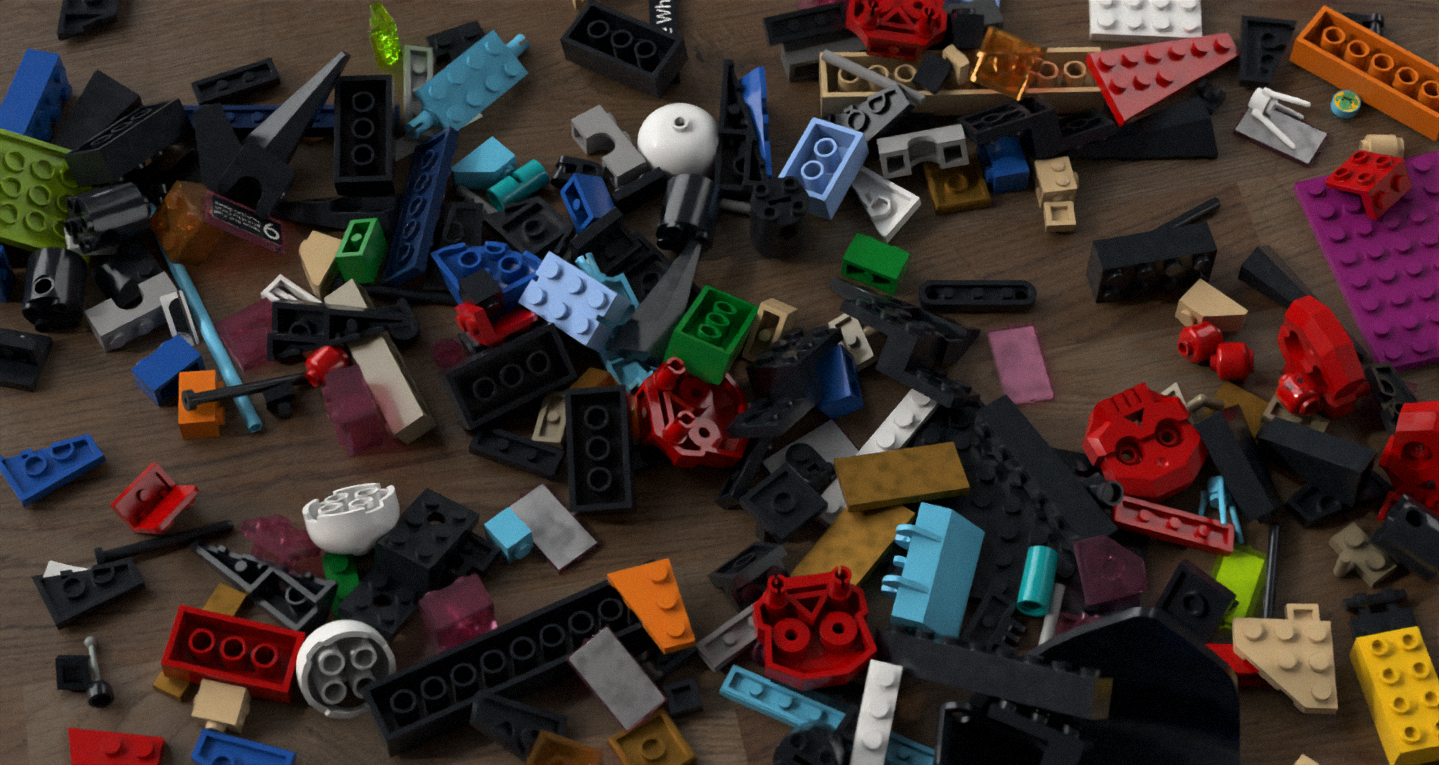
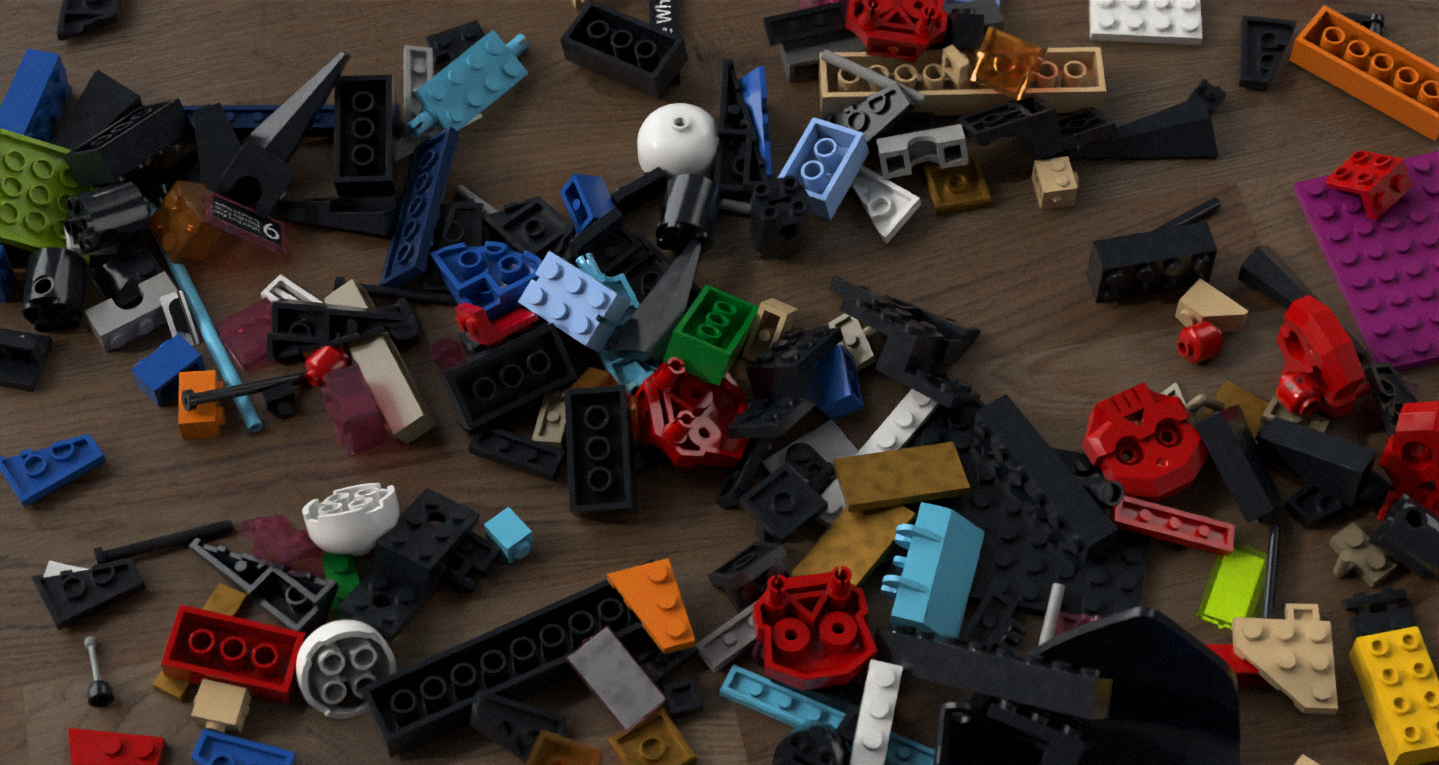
(73, 672): black plate -> none
(153, 501): red bracket -> none
(236, 83): black plate -> none
(319, 262): tan slope -> none
(361, 250): green brick -> none
(383, 36): clear neon green bracket -> none
(457, 613): clear pink brick -> none
(482, 291): black brick -> none
(484, 166): medium azure slope -> none
(518, 185): teal pin -> none
(554, 529): flat silver piece -> none
(581, 166): black plate -> none
(599, 131): light grey arch -> none
(875, 264): green brick -> none
(933, 73): black slope -> none
(977, 295): black plate -> none
(1004, 165): blue brick -> none
(1021, 363): clear pink piece -> none
(1037, 581): teal pin -> none
(1059, 216): tan plate -> none
(1108, 570): clear pink plate -> none
(1153, 73): red wing -> none
(1196, 601): black bracket -> none
(1220, 497): medium azure plant -> none
(1232, 361): red head -> none
(1264, 102): white plant -> none
(1304, 136): flat silver piece -> none
(1345, 104): tile -> none
(1383, 144): tan brick -> none

